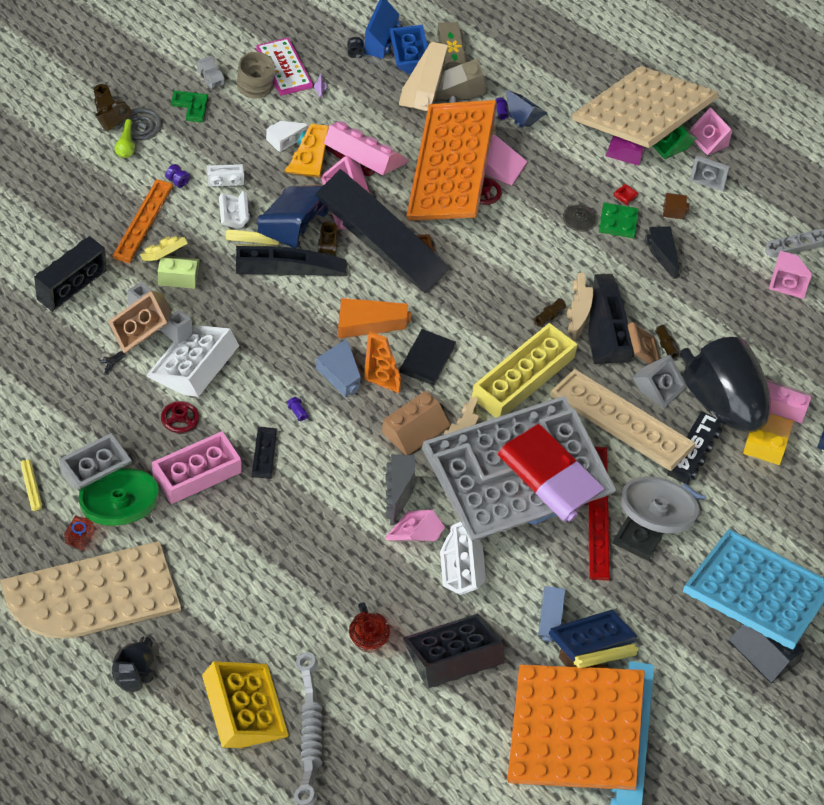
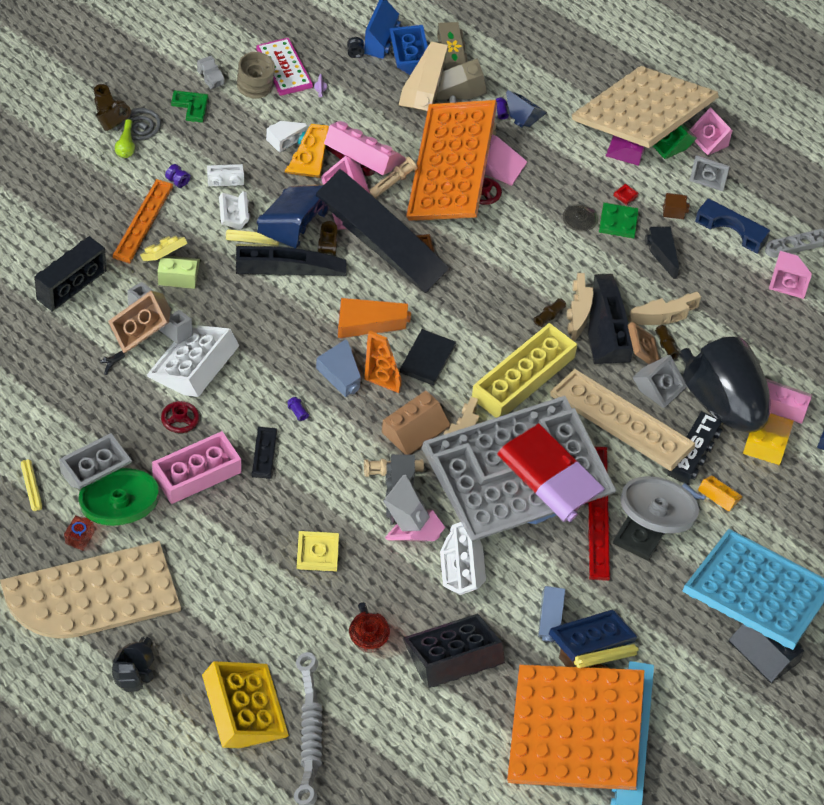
(317, 551): none -> light yellow plate
(379, 467): none -> tan pin
(399, 173): none -> tan pin
(406, 506): none -> light grey slope
(660, 313): none -> tan slope
(716, 215): none -> dark blue arch
(719, 492): none -> light orange slope

